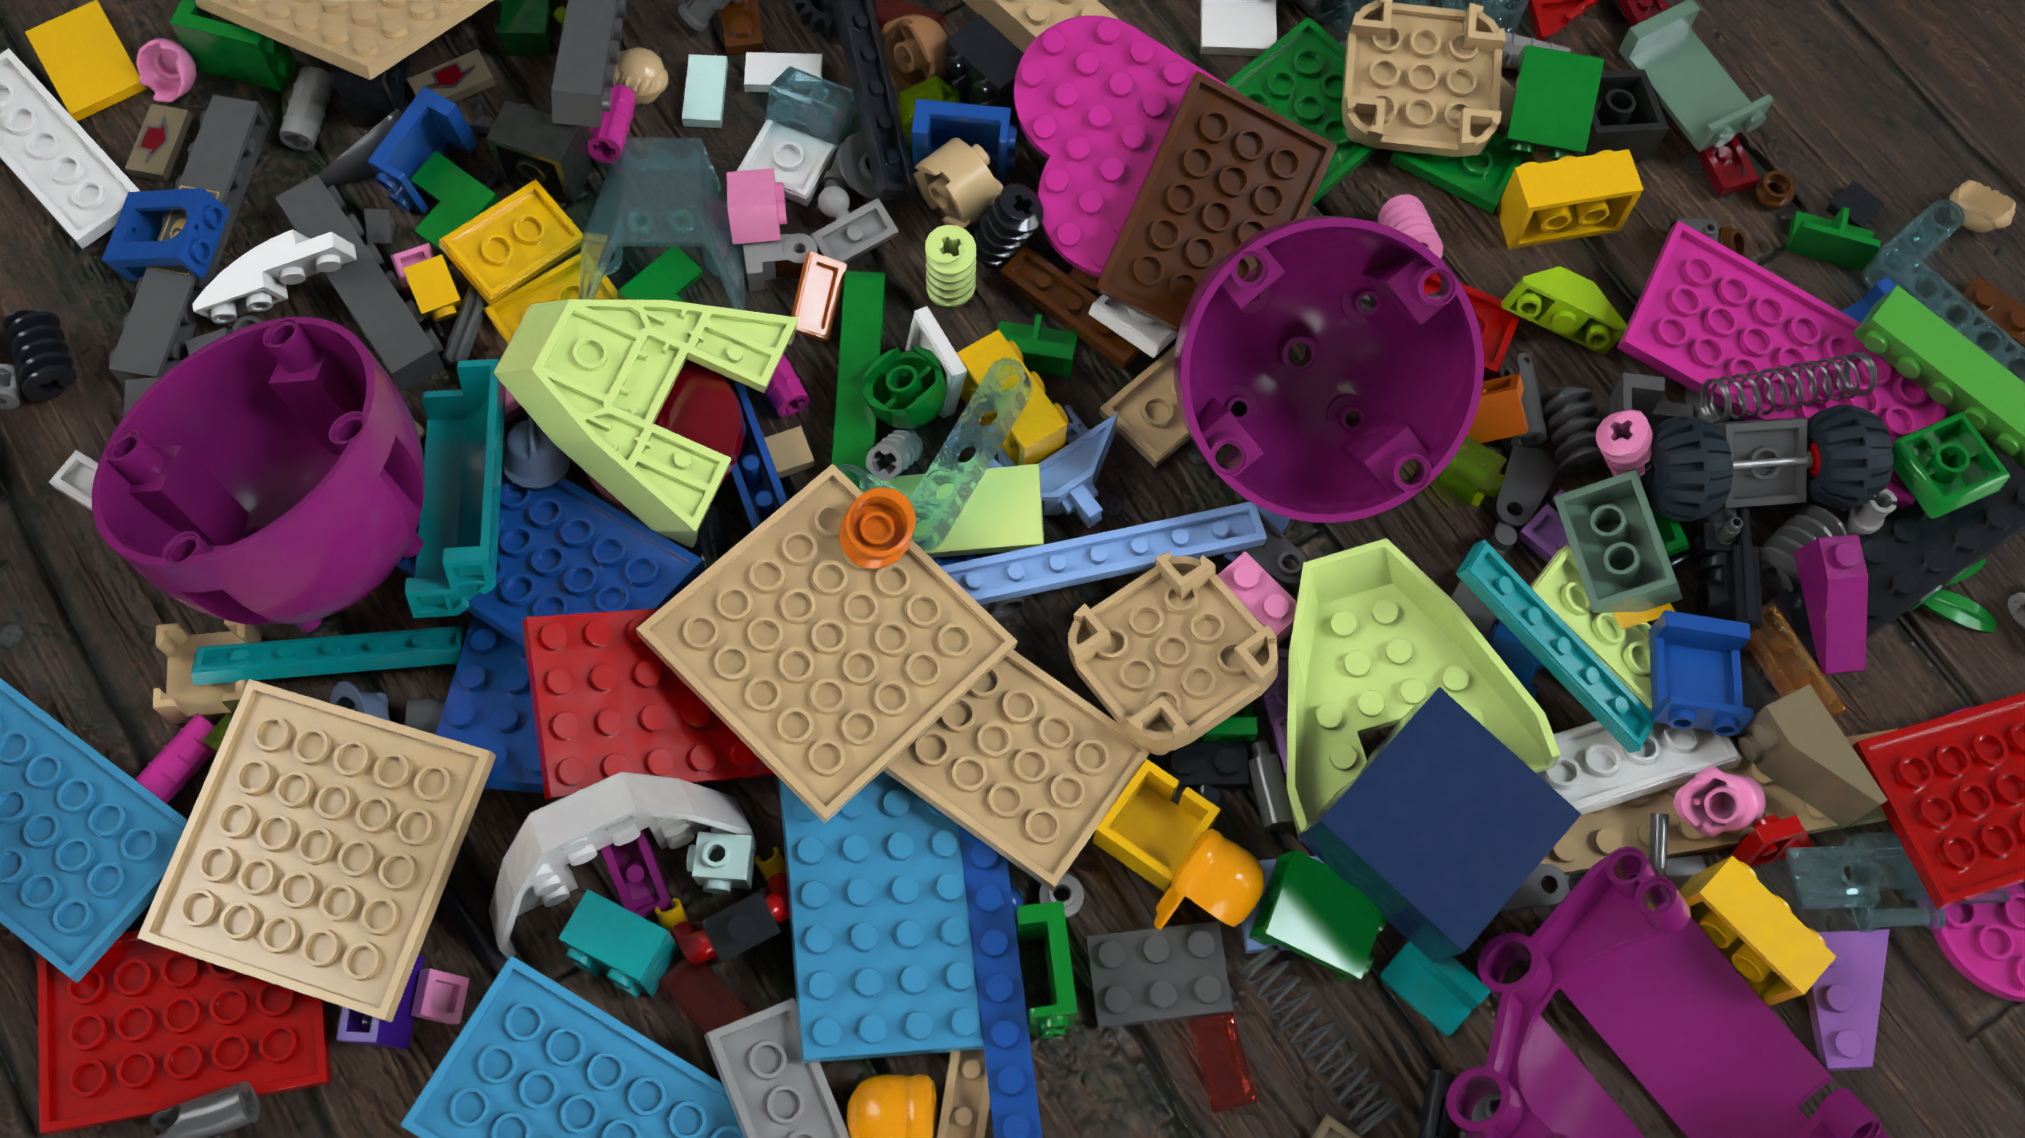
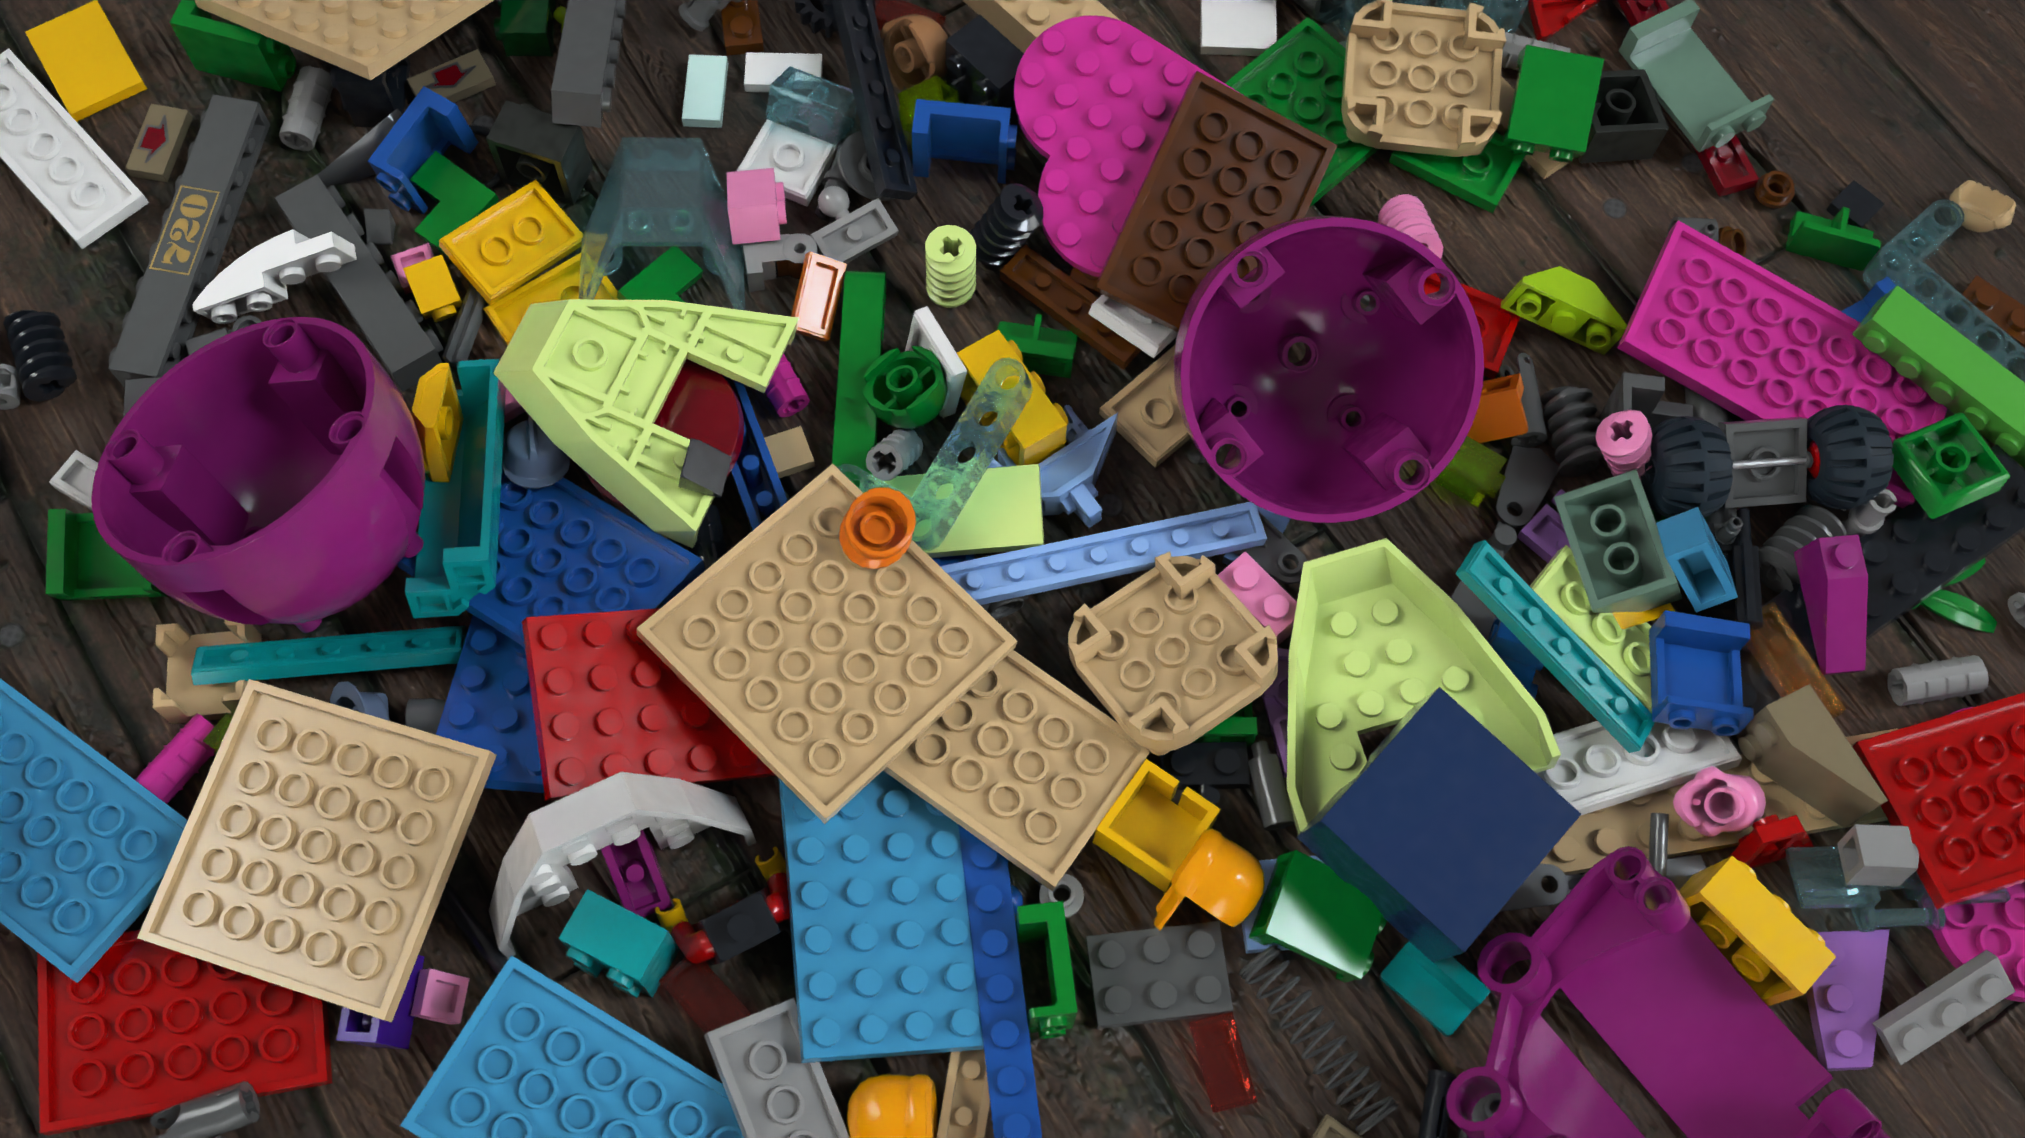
(84, 565): none -> green panel
(136, 233): blue panel -> none
(166, 69): bright pink hair -> none
(438, 421): none -> yellow slope
(607, 142): dark pink axle -> none
(642, 73): tan hair -> none
(704, 469): none -> black slope
(732, 871): light aqua brick -> none
(957, 182): tan brick -> none
(1569, 198): yellow brick -> none
(1696, 559): none -> dark azure piece
(1845, 375): dark grey piece -> none
(1878, 855): none -> light grey brick
(1937, 680): none -> light grey axle
(1944, 1007): none -> light grey plate

